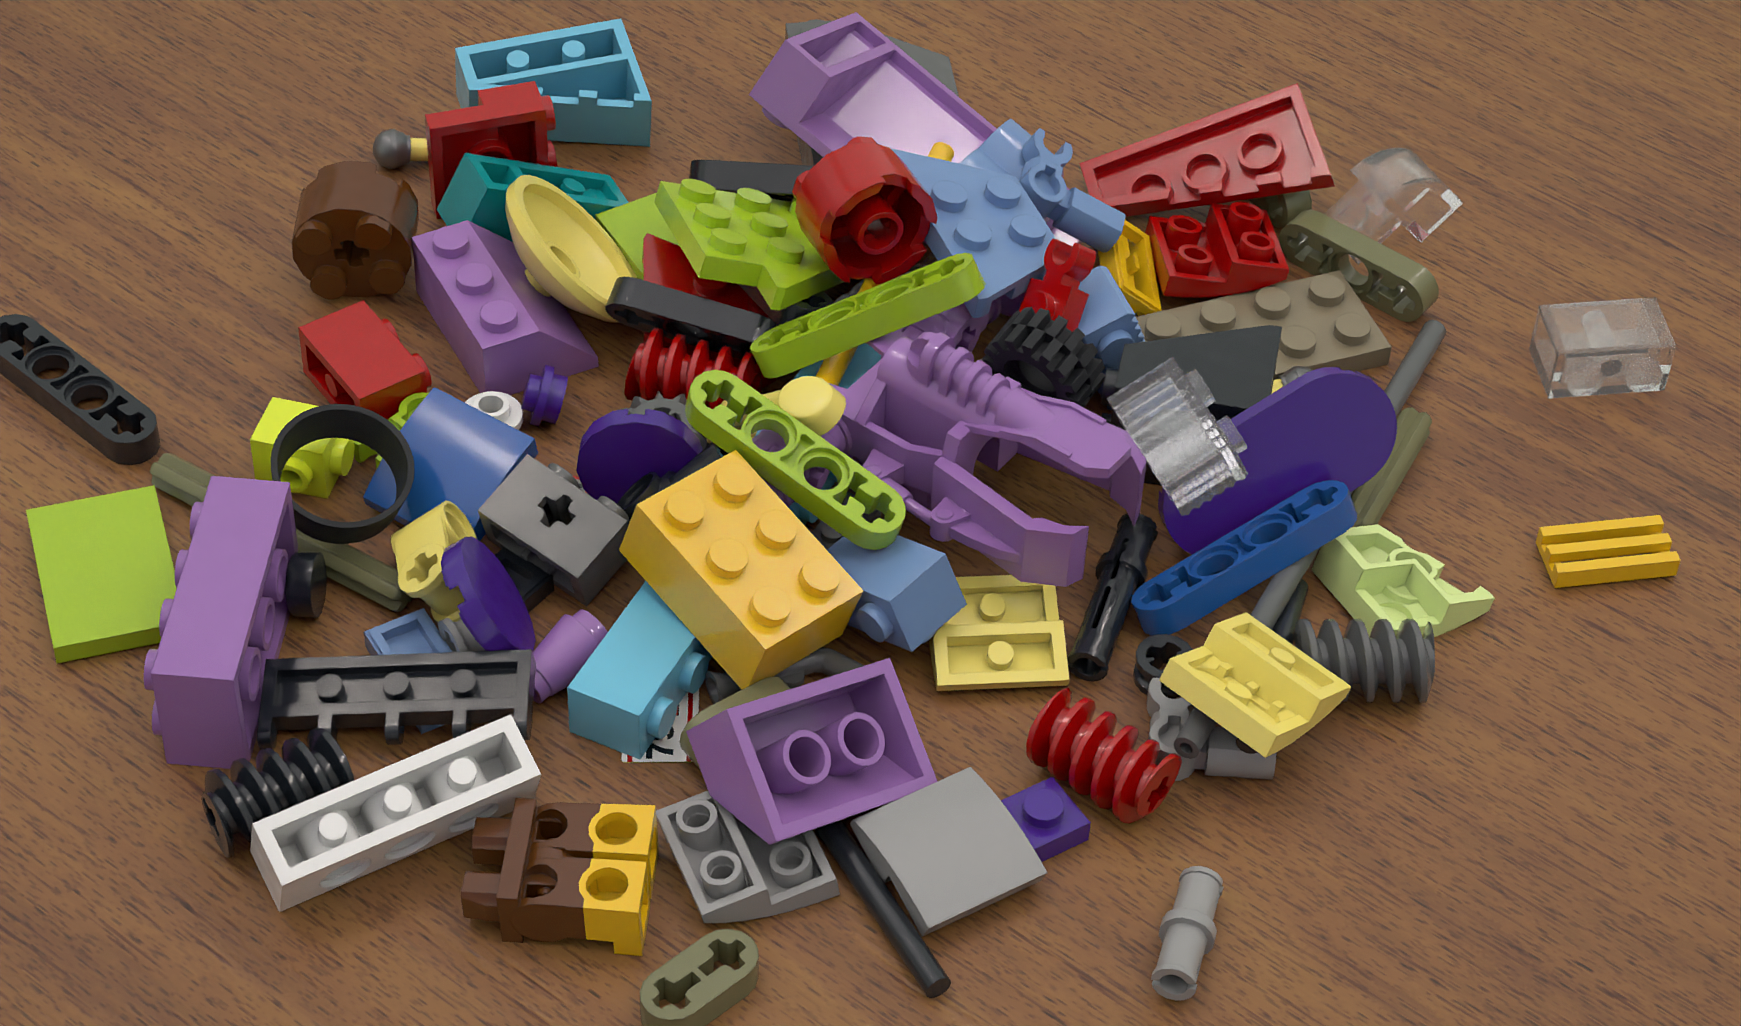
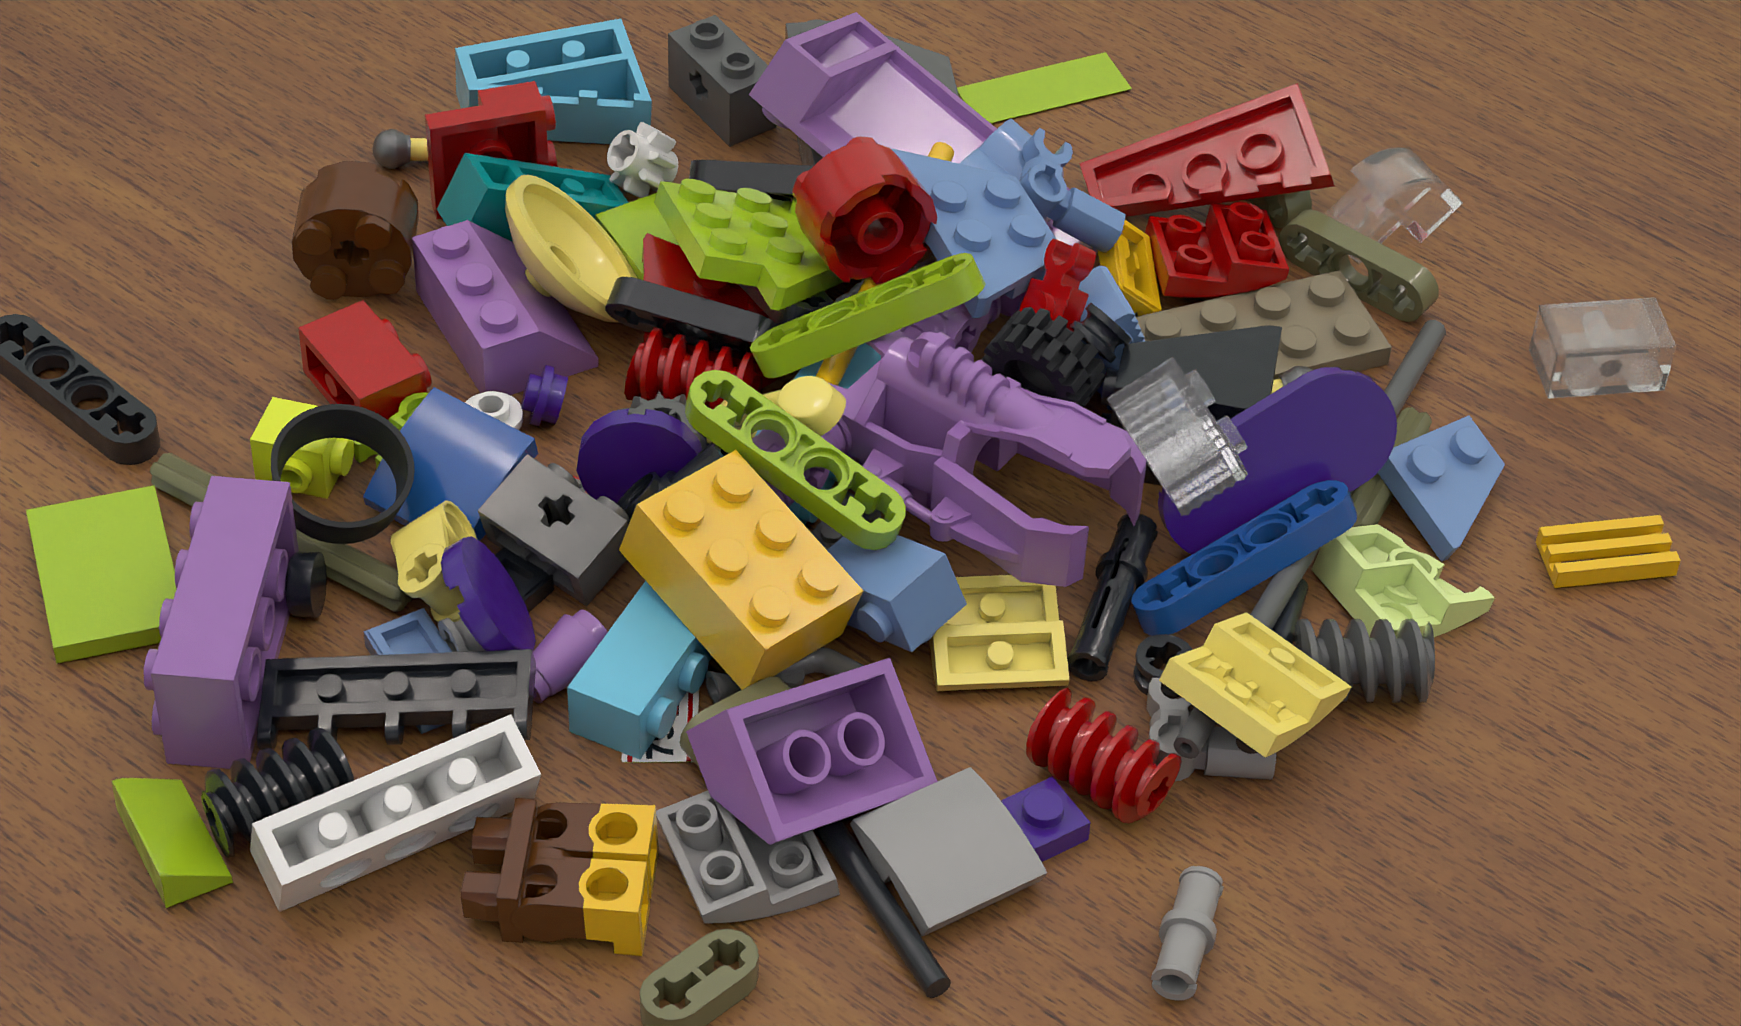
(170, 838): none -> lime slope
(642, 160): none -> white gear
(714, 77): none -> dark grey brick
(1044, 88): none -> lime sticker
(1101, 332): none -> black bush
(1443, 481): none -> medium blue wing

